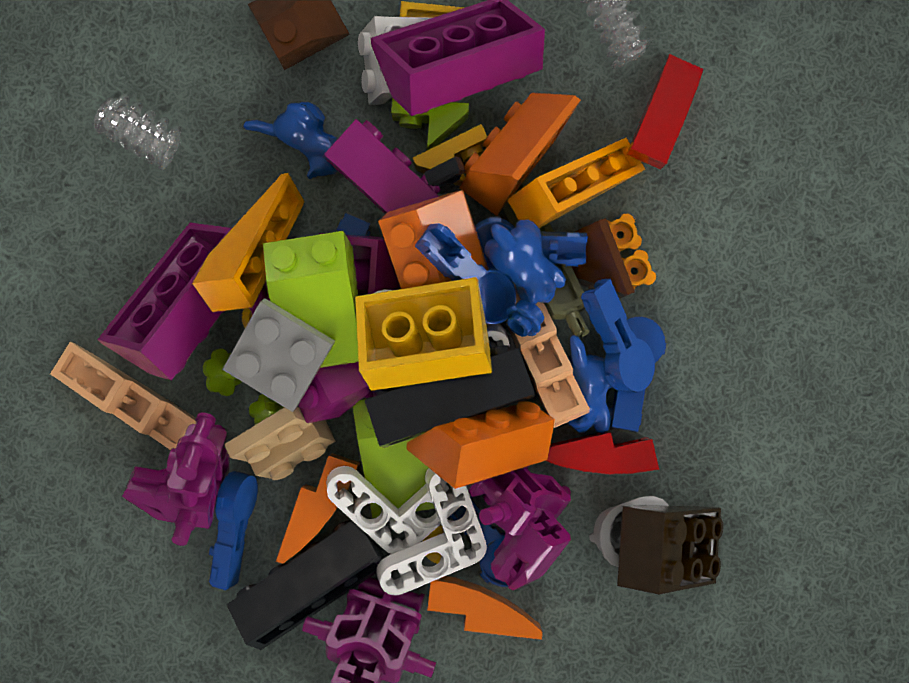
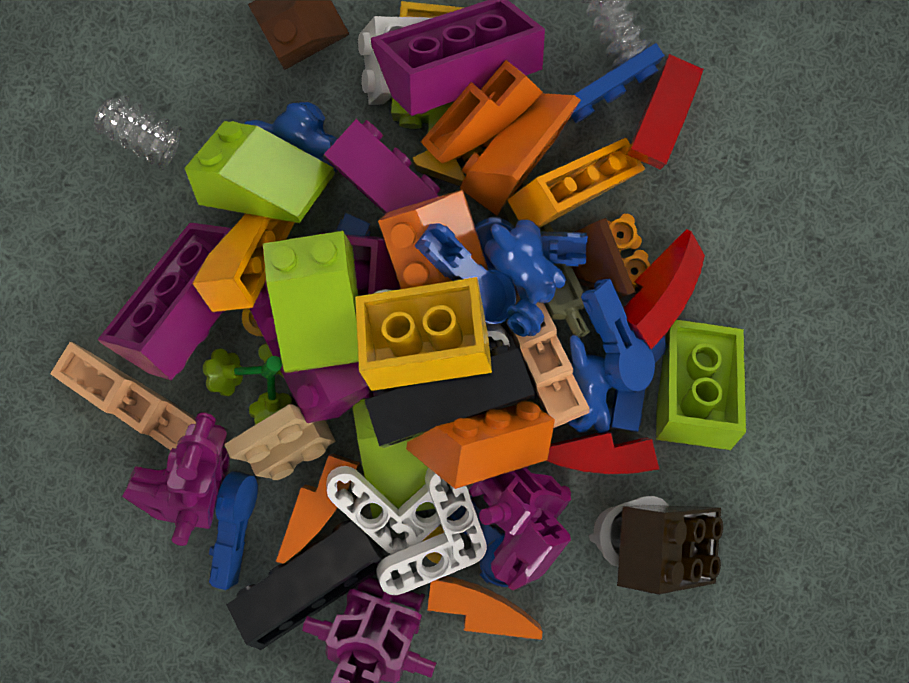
(256, 174): none -> lime slope
(278, 354): light grey plate -> none
(445, 173): black tile -> none
(481, 113): none -> orange slope
(612, 84): none -> blue plate
(665, 289): none -> red slope
(702, 386): none -> lime slope

